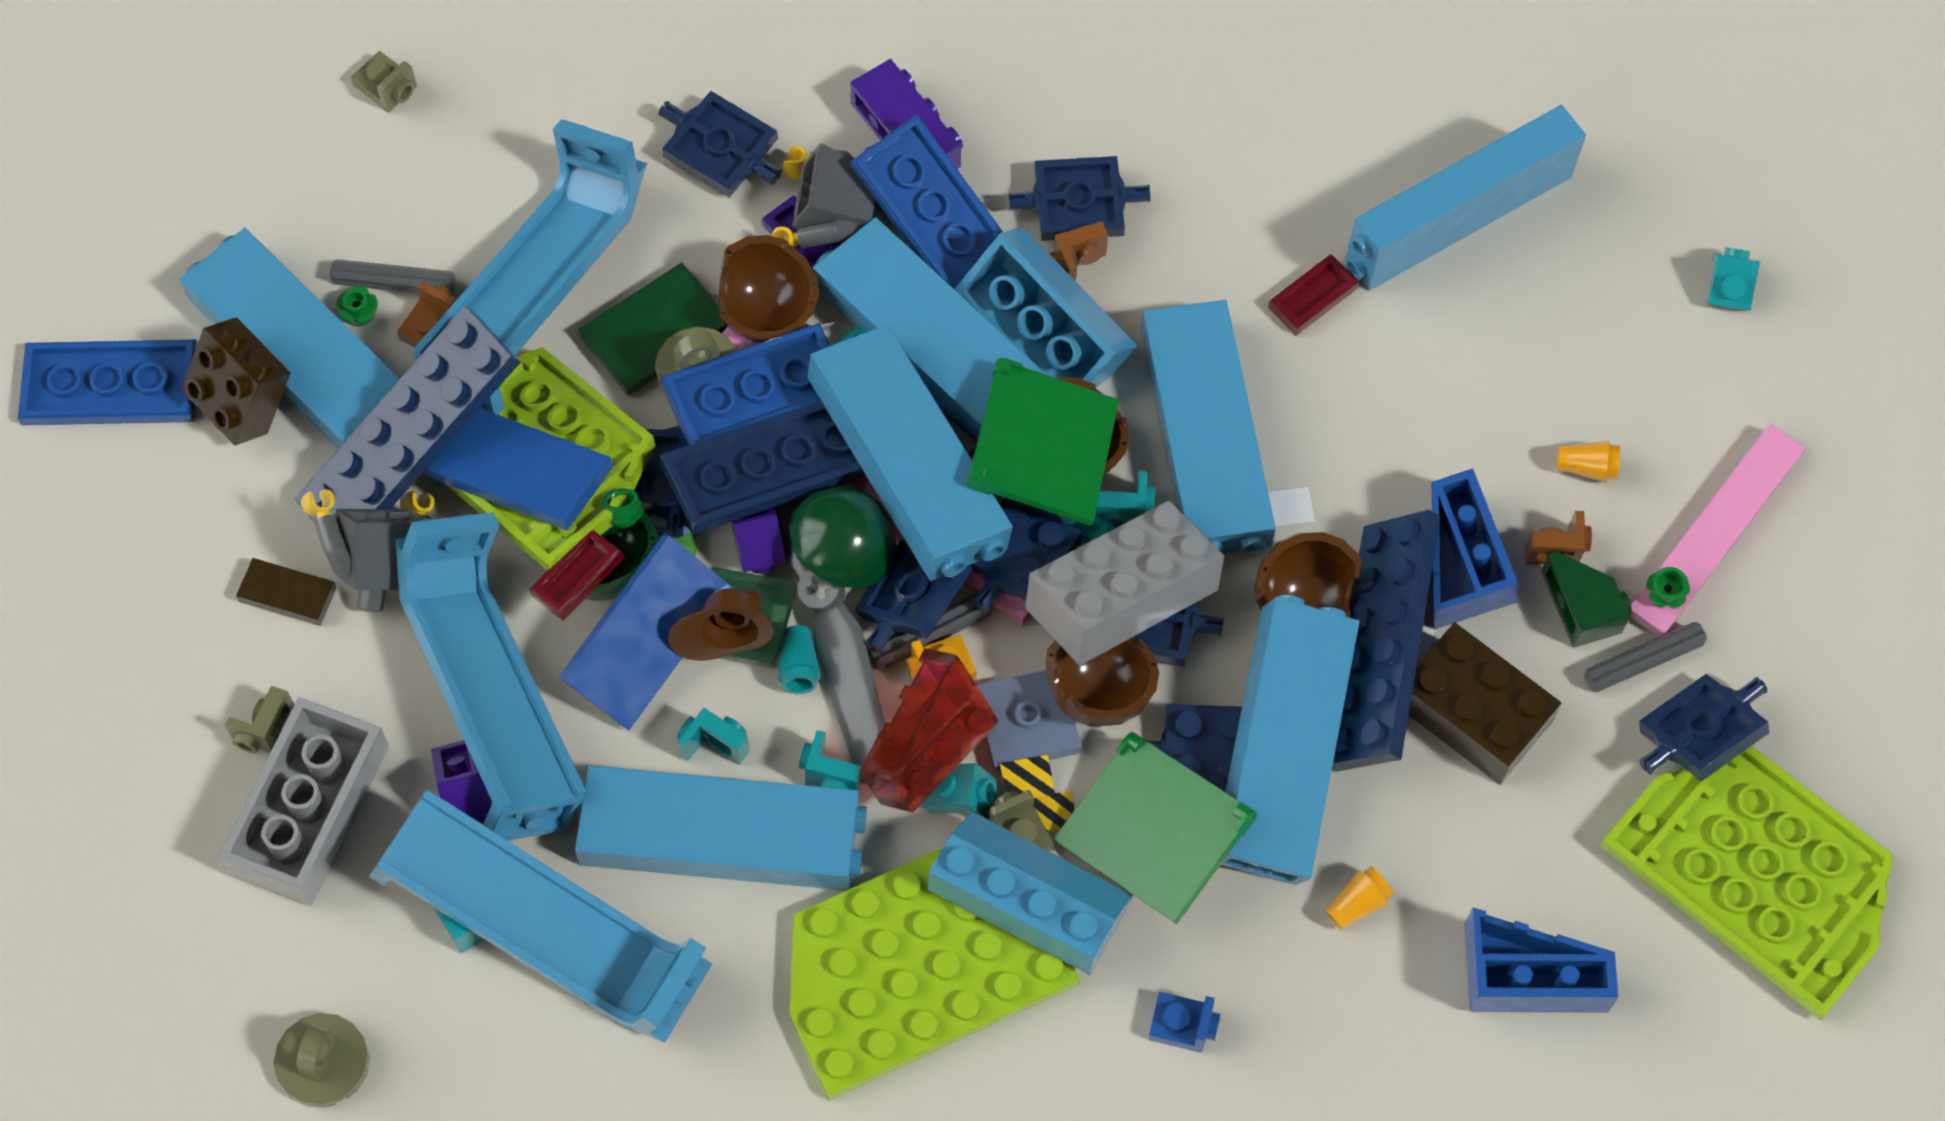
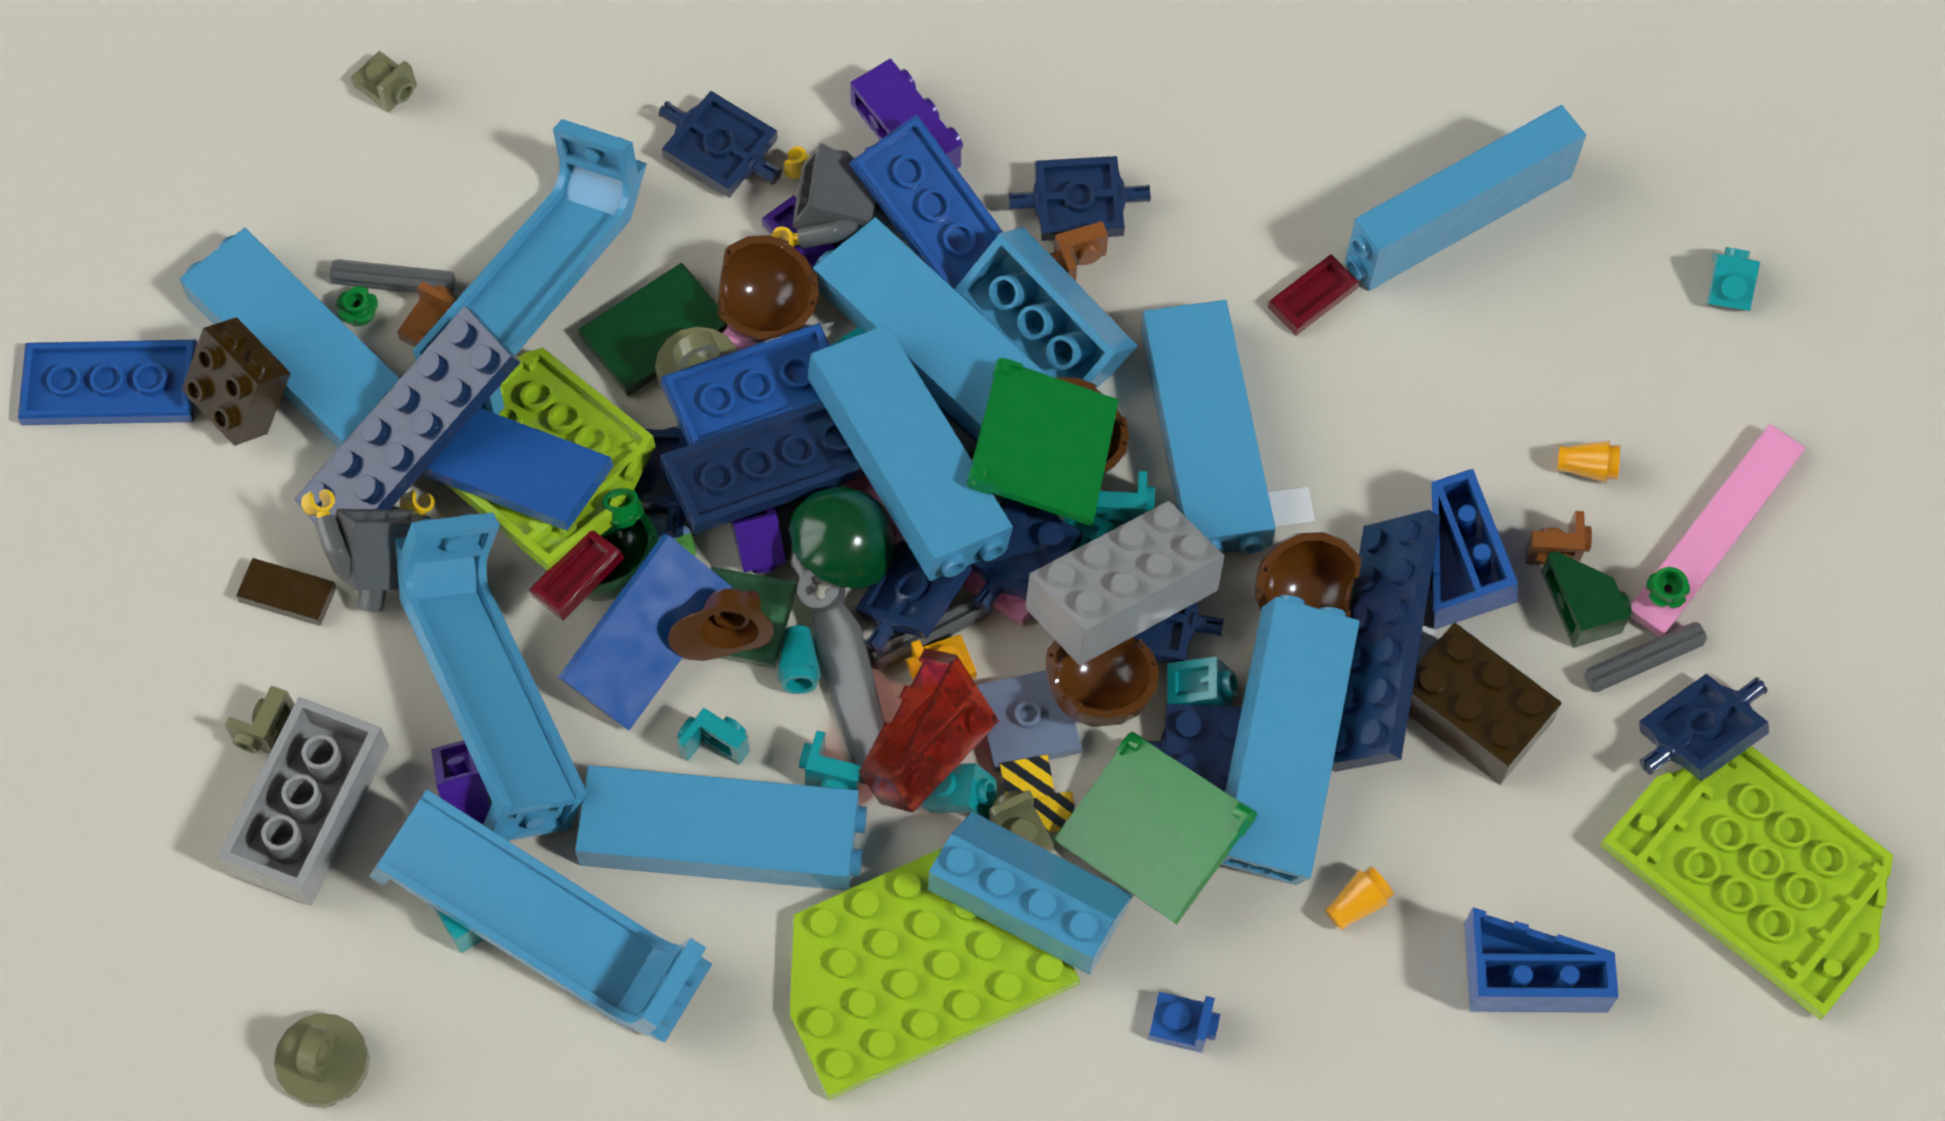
(1201, 682): none -> teal bracket

